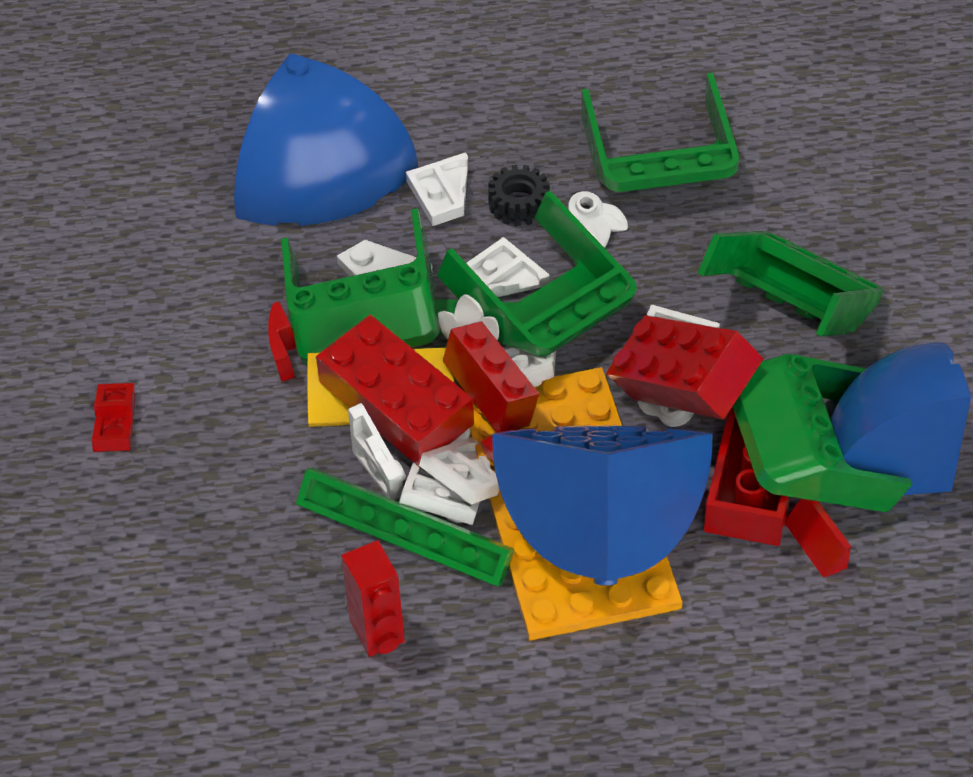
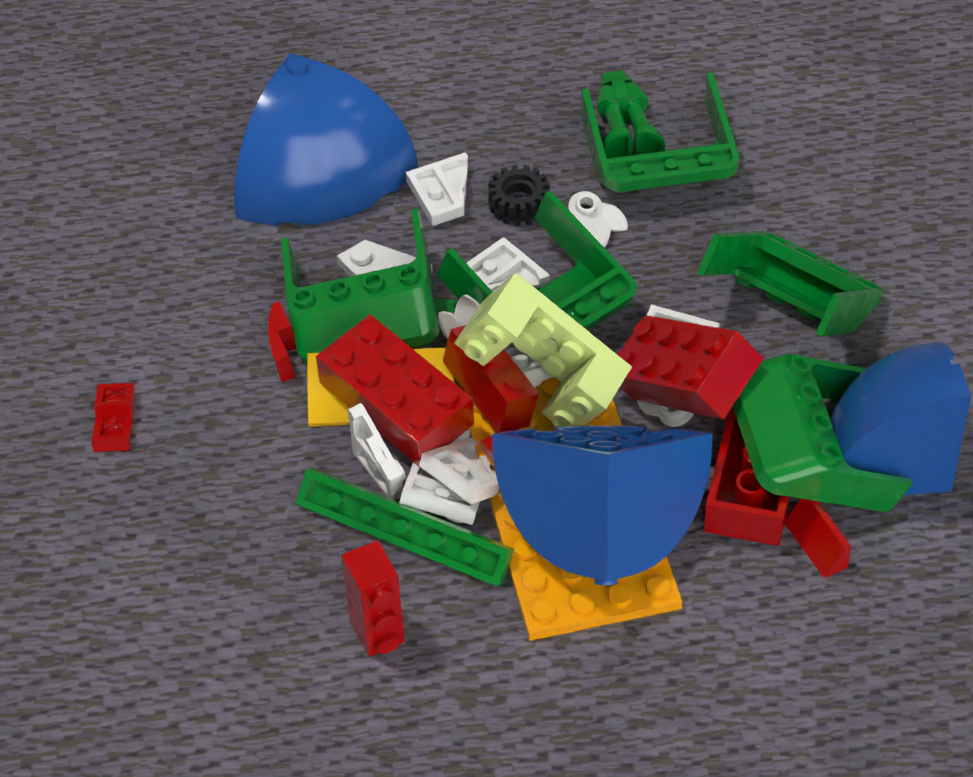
(583, 364): none -> yellowish green plate
(621, 101): none -> green piece

